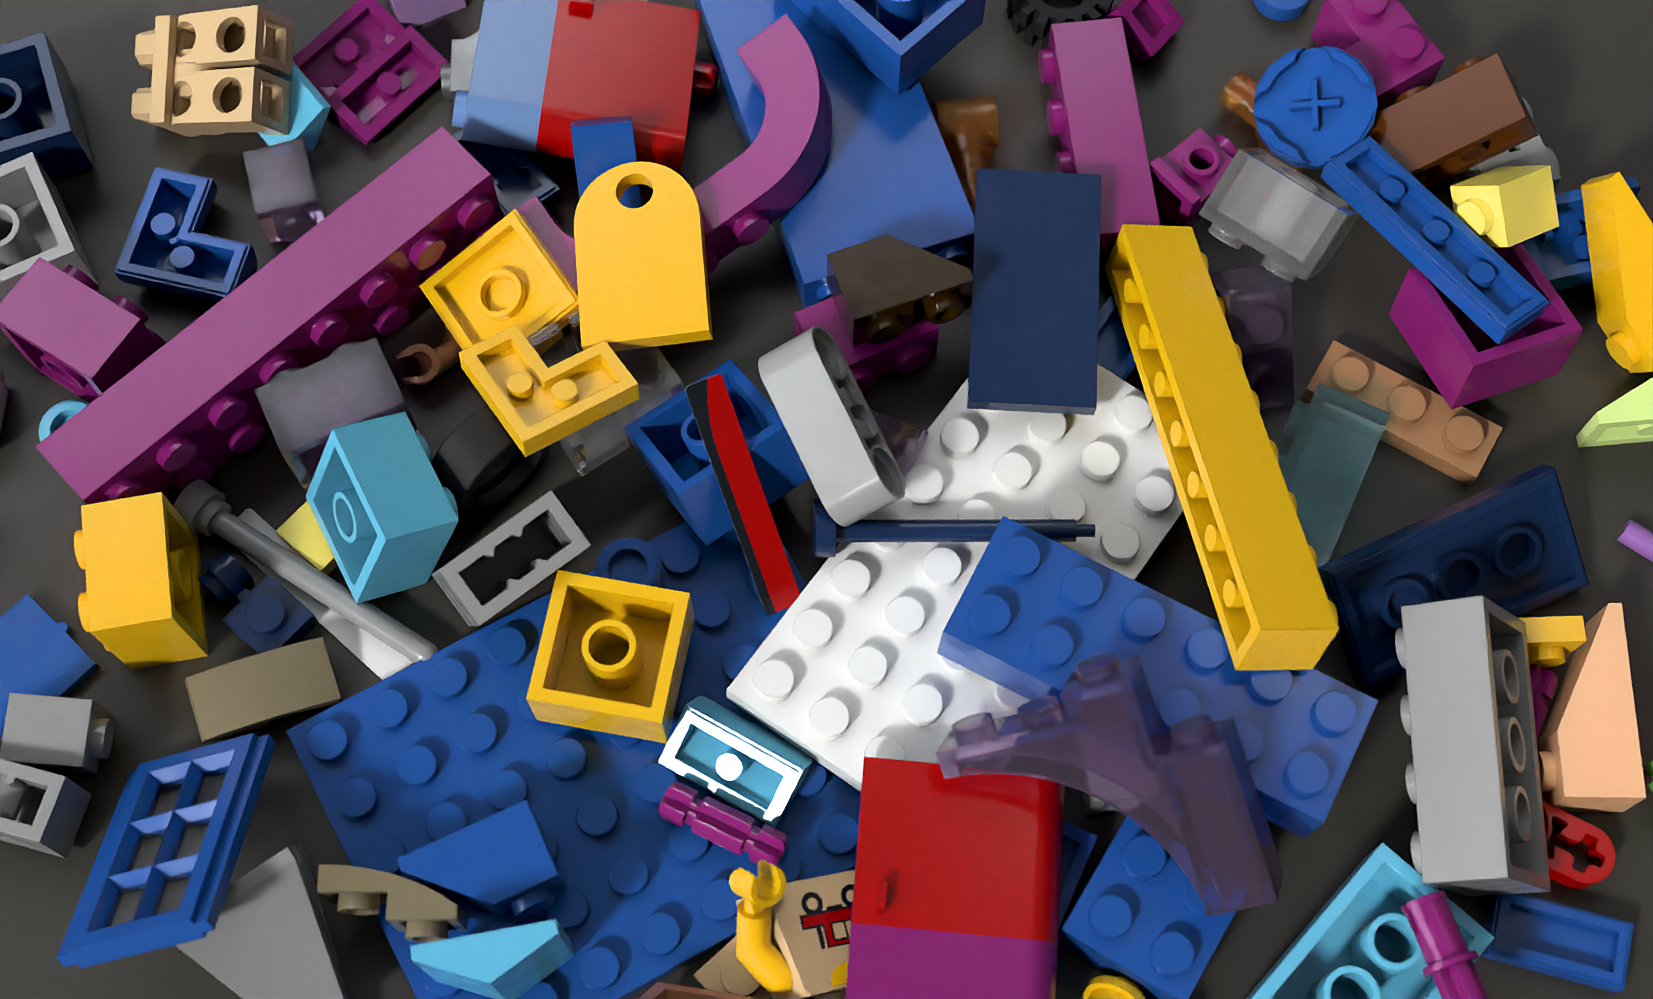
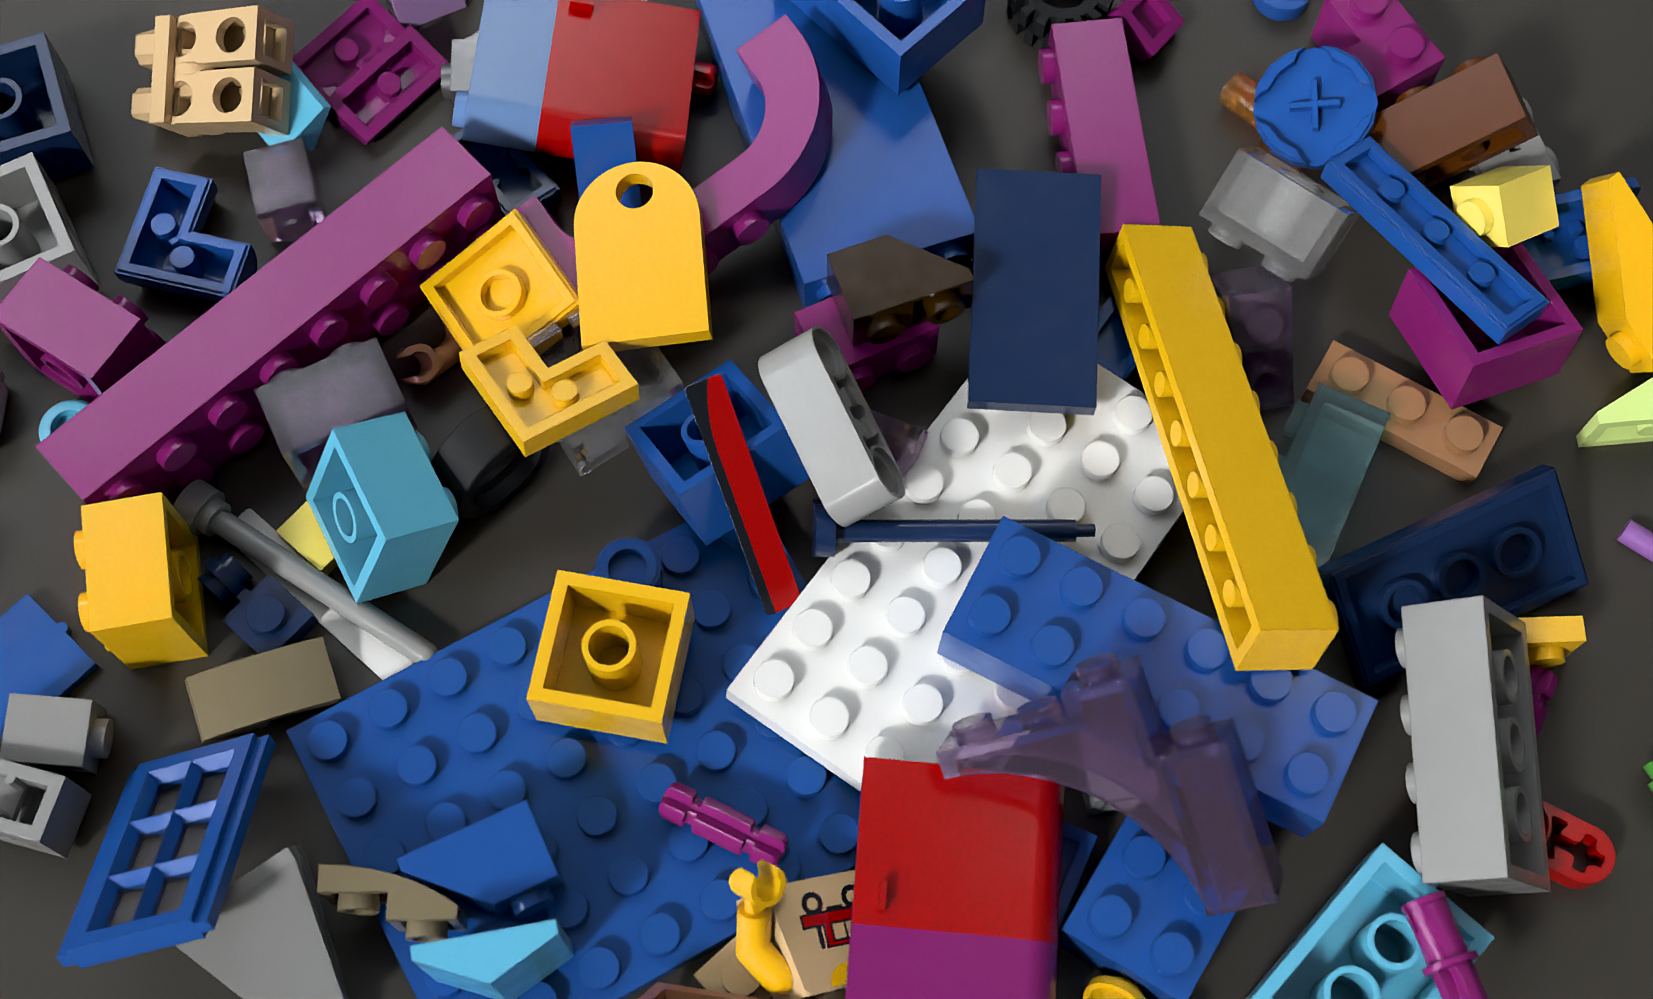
(511, 560): light grey brick -> none
(736, 759): medium azure slope -> none
(970, 135): clear orange pin -> none
(1189, 175): magenta brick -> none
(1559, 940): blue tile -> none
(1591, 736): light nougat slope -> none

